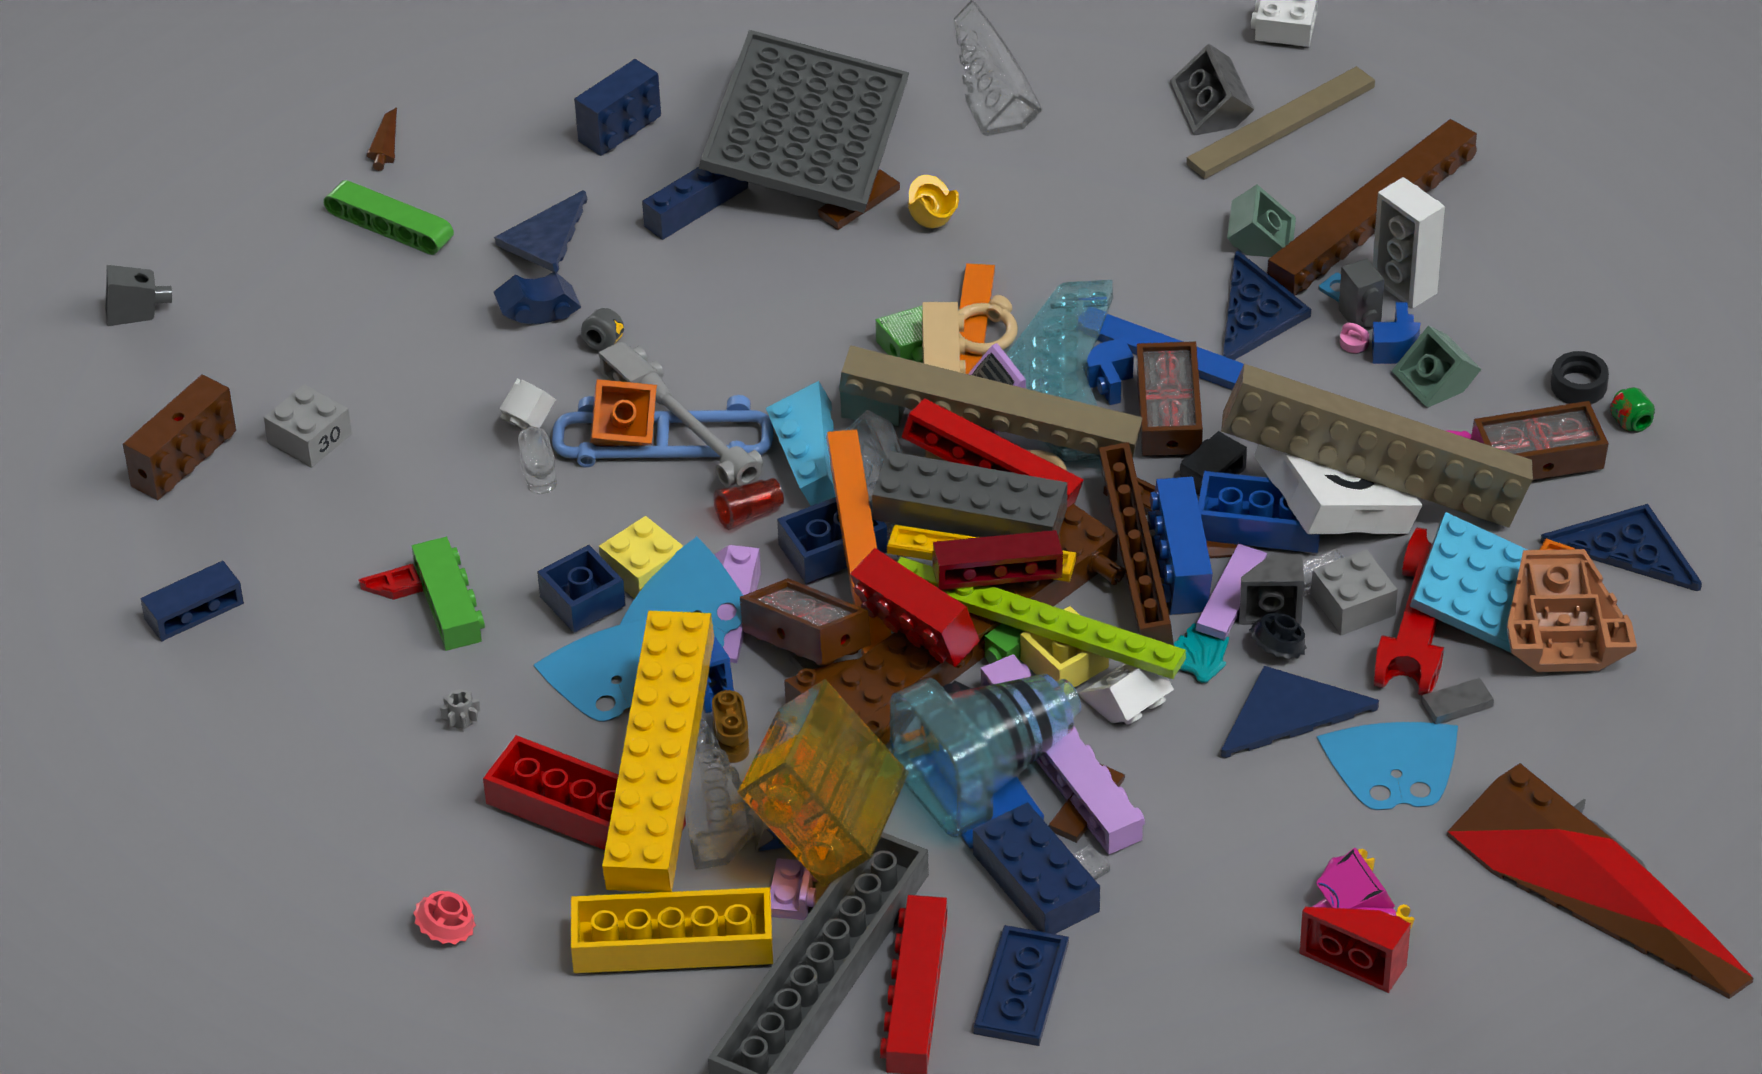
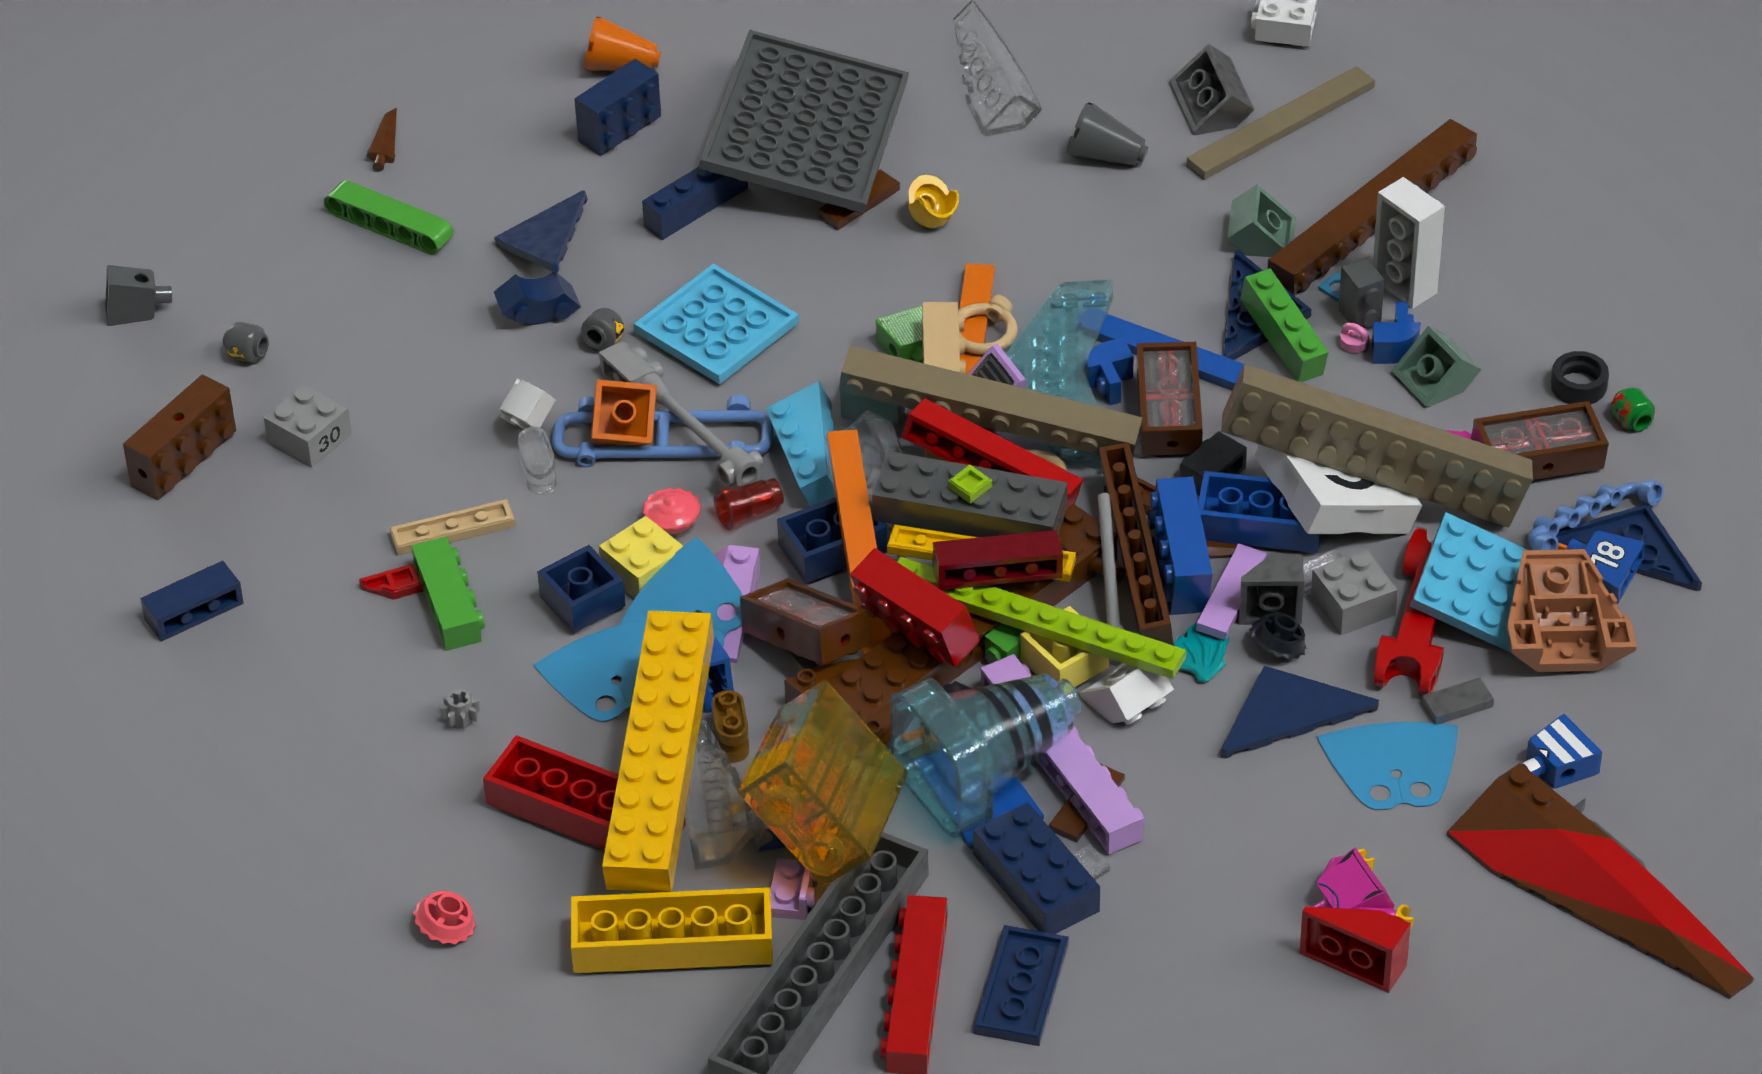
(245, 342): none -> dark grey head
(454, 525): none -> tan tile
(615, 46): none -> orange cone
(672, 509): none -> coral piece
(716, 323): none -> medium azure plate
(970, 483): none -> lime tile
(1105, 138): none -> dark grey cone
(1108, 560): none -> light grey bar
(1284, 325): none -> bright green brick
(1546, 529): none -> medium blue bar
(1562, 754): none -> blue torso
(1615, 559): none -> blue torso

